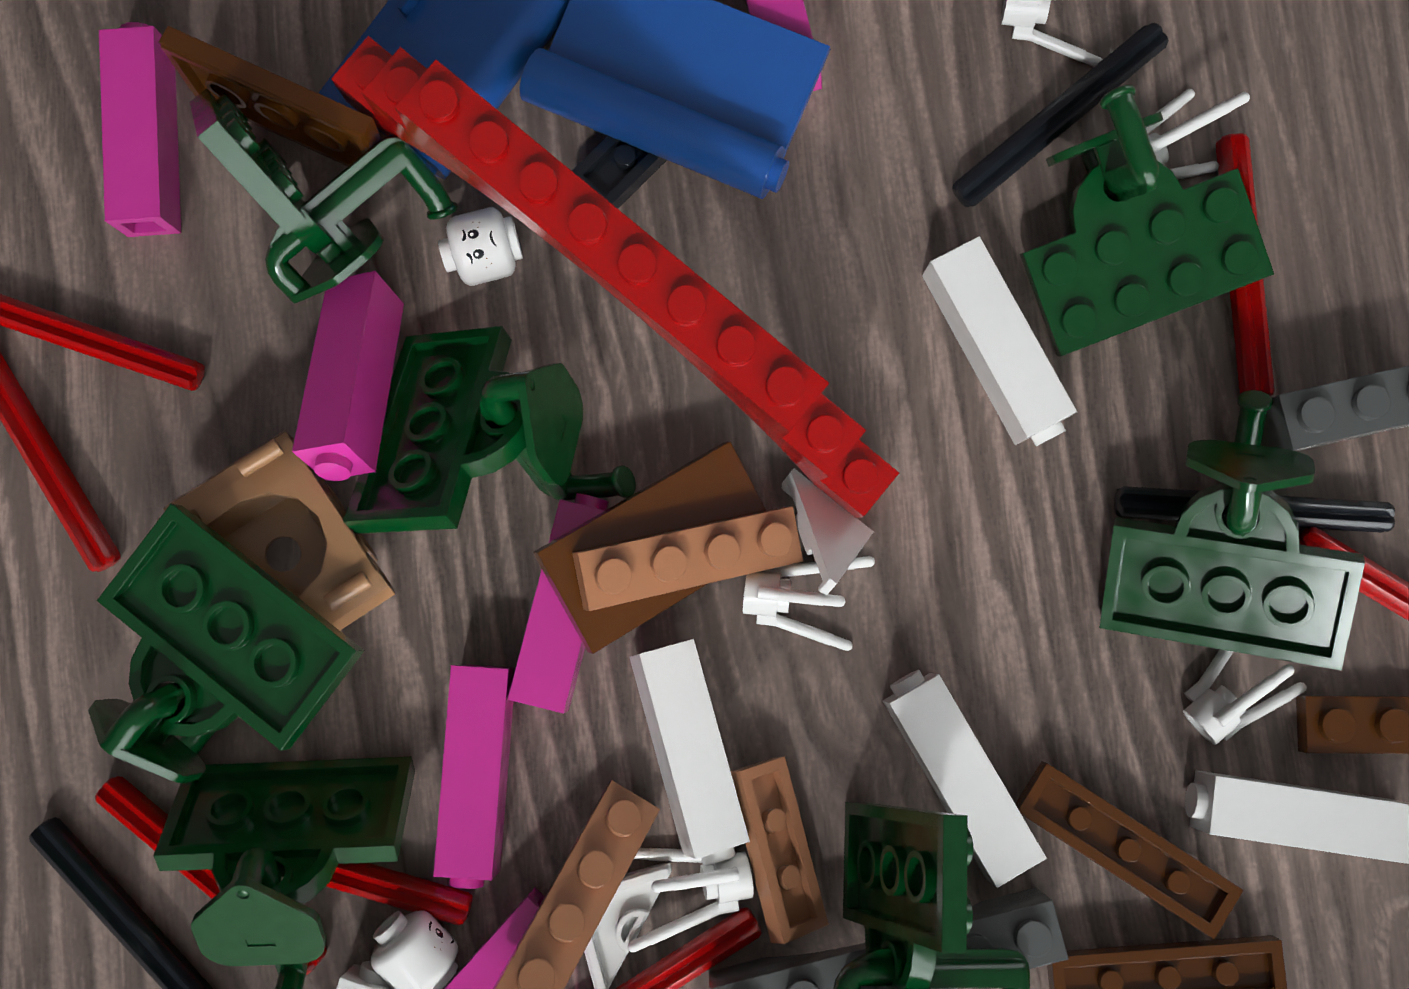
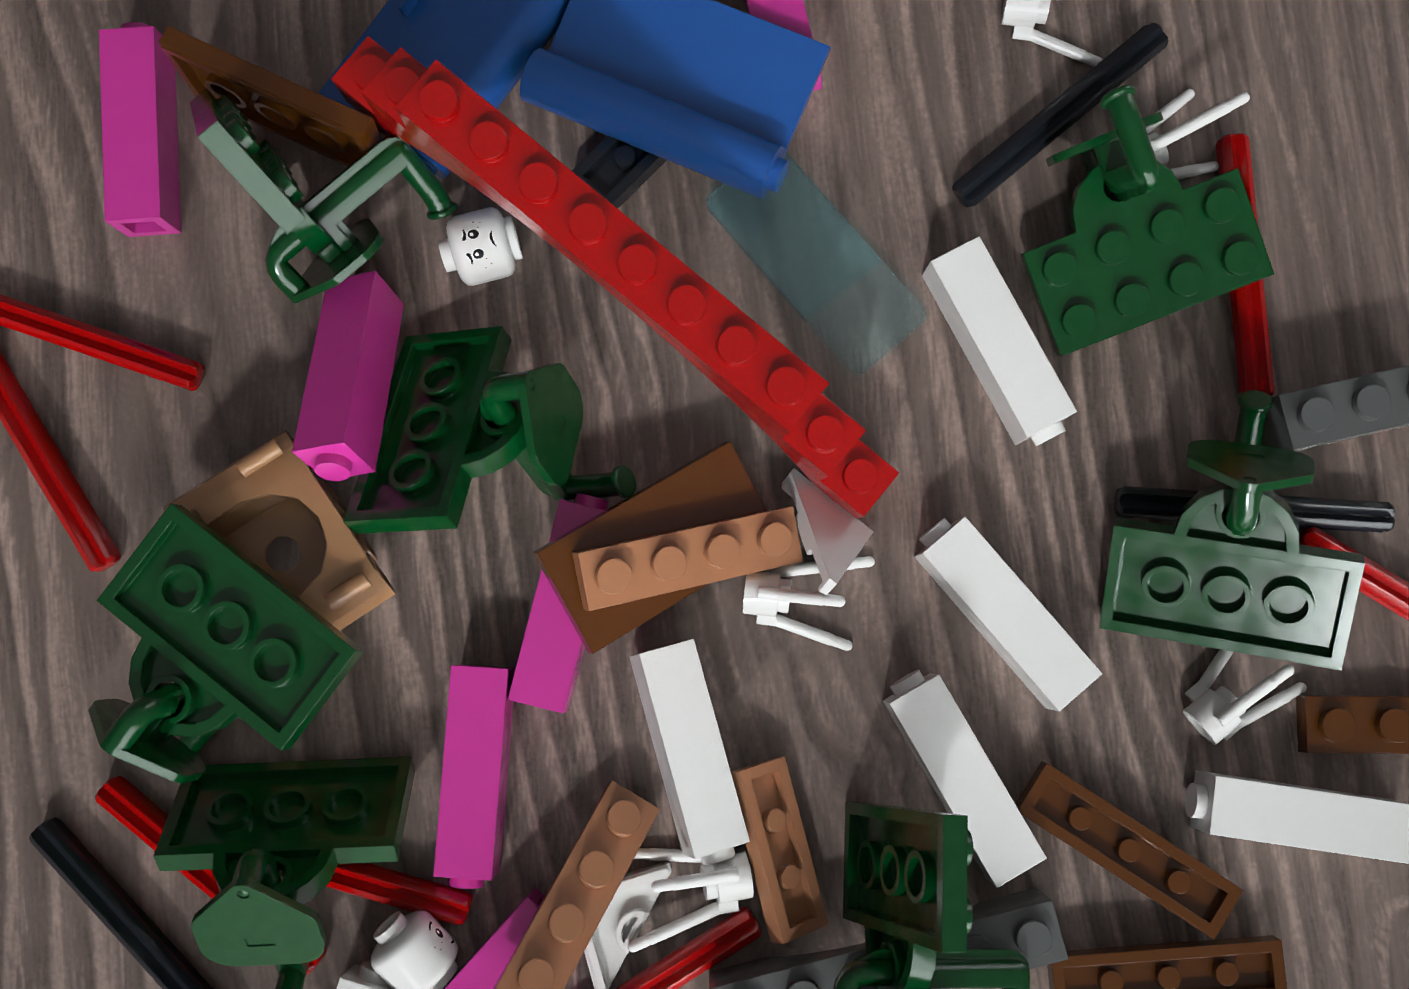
(821, 268): none -> clear light blue piece
(1006, 613): none -> white brick

